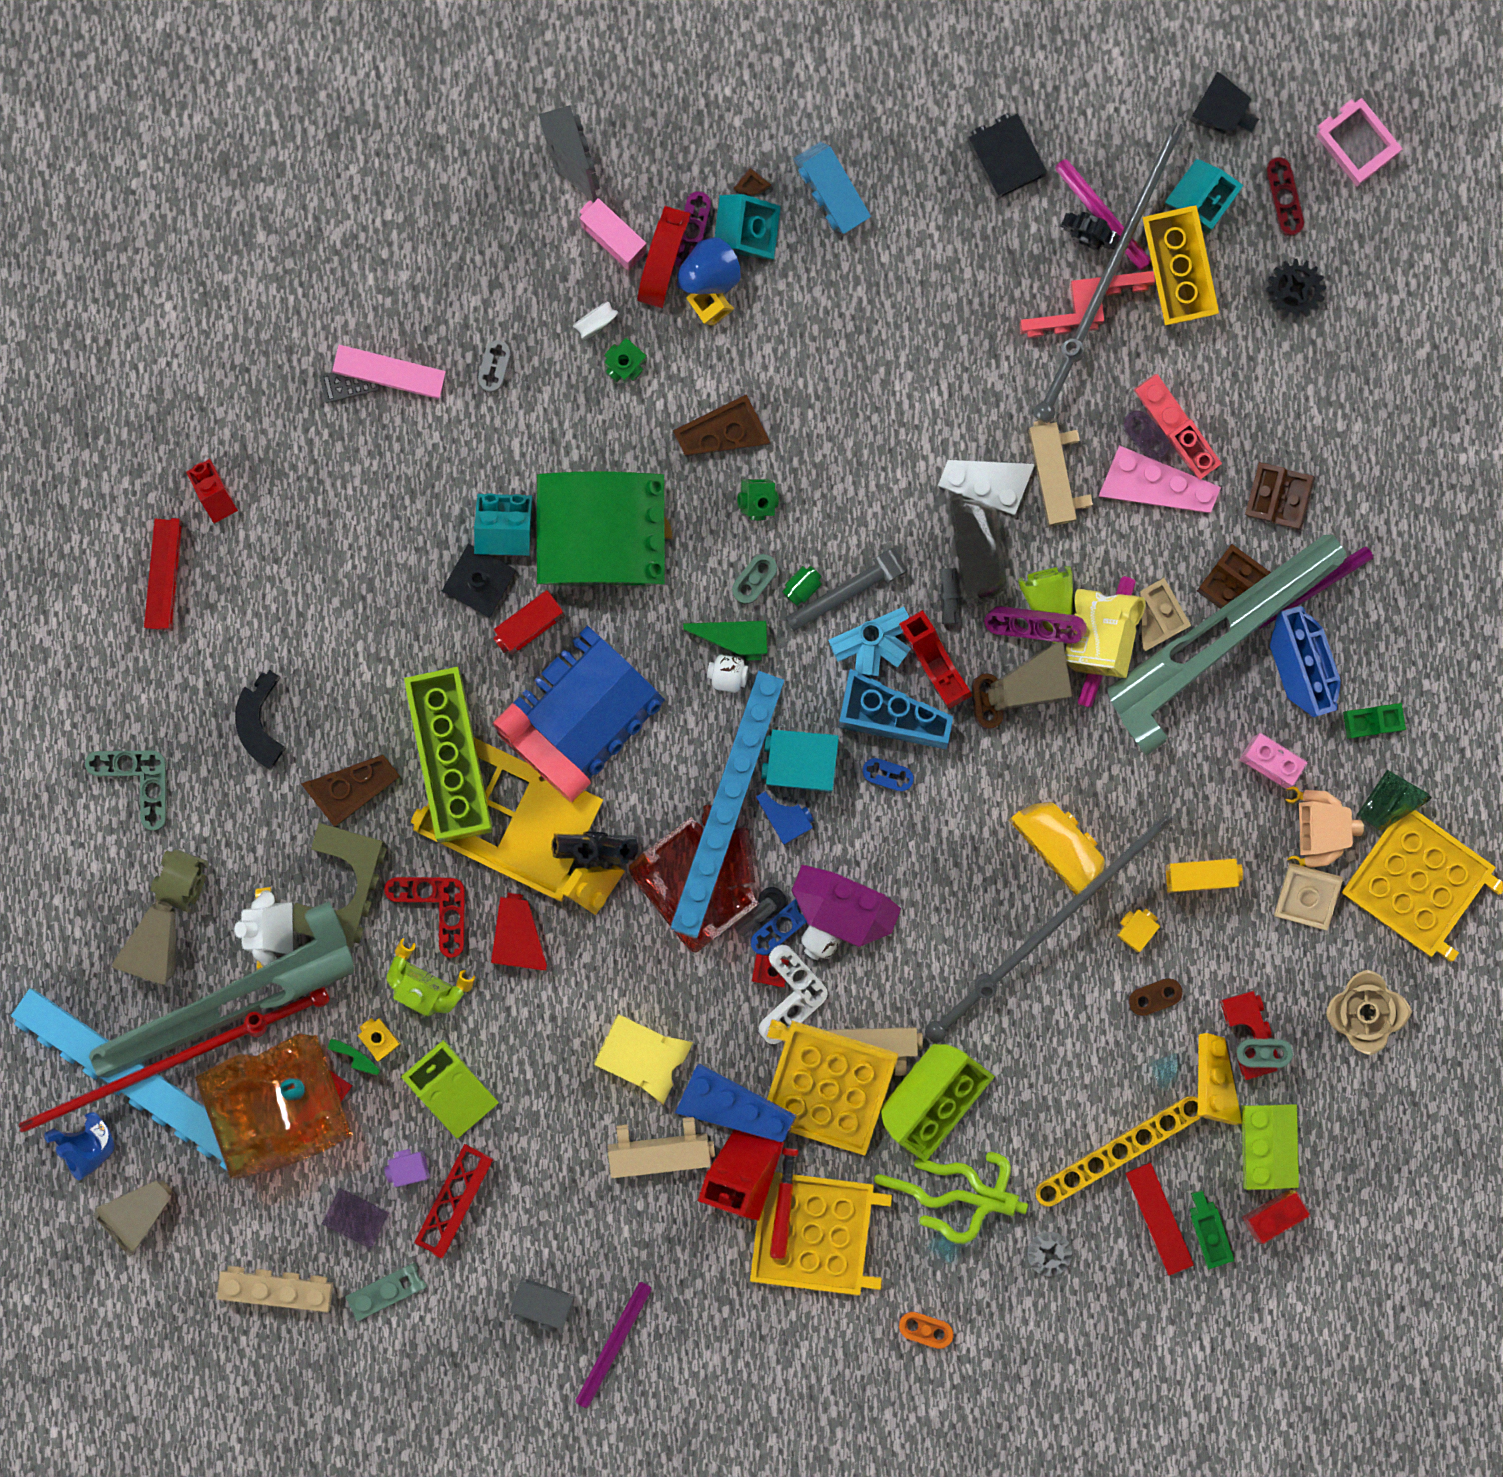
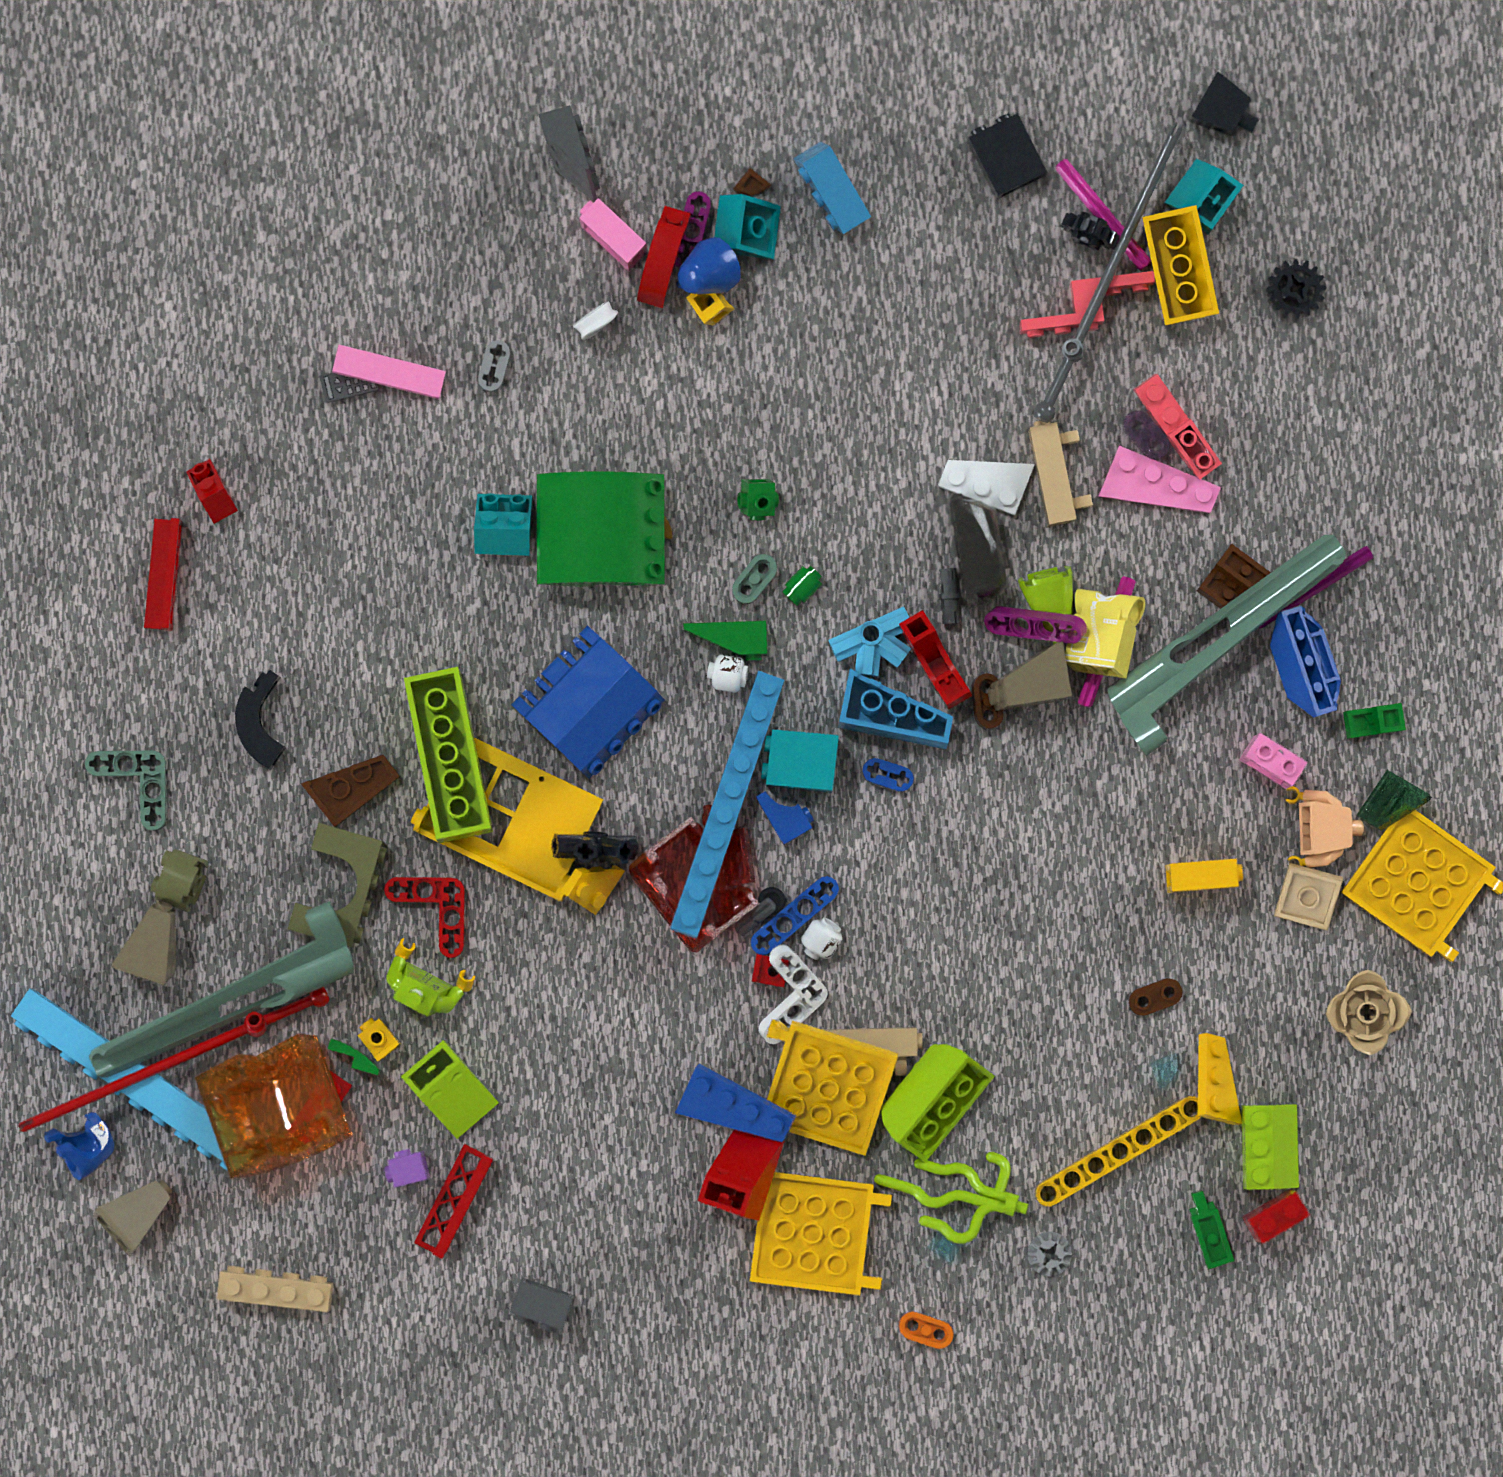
(266, 928): white torso -> none
(292, 1094): teal hinge -> none
(355, 1218): clear purple plate -> none
(385, 1292): sand green plate -> none
(479, 581): black tile -> none
(517, 936): red slope -> none
(528, 623): red window -> none
(540, 753): coral beam -> none
(613, 1344): magenta axle -> none
(628, 352): green brick -> none
(642, 1056): light yellow piece -> none
(659, 1154): tan brick -> none
(723, 429): reddish brown wing -> none
(783, 1208): red piece -> none
(843, 906): magenta wedge -> none
(886, 567): dark grey piece -> none
(987, 983): dark grey bar -> none
(1060, 843): yellow windscreen -> none
(1138, 928): yellow brick -> none
(1159, 1219): red tile -> none
(1161, 616): tan wing -> none
(1246, 1010): red arch -> none
(1264, 1053): sand green plate -> none
(1280, 495): reddish brown slope -> none
(1295, 214): dark red beam -> none
(1358, 141): window -> none

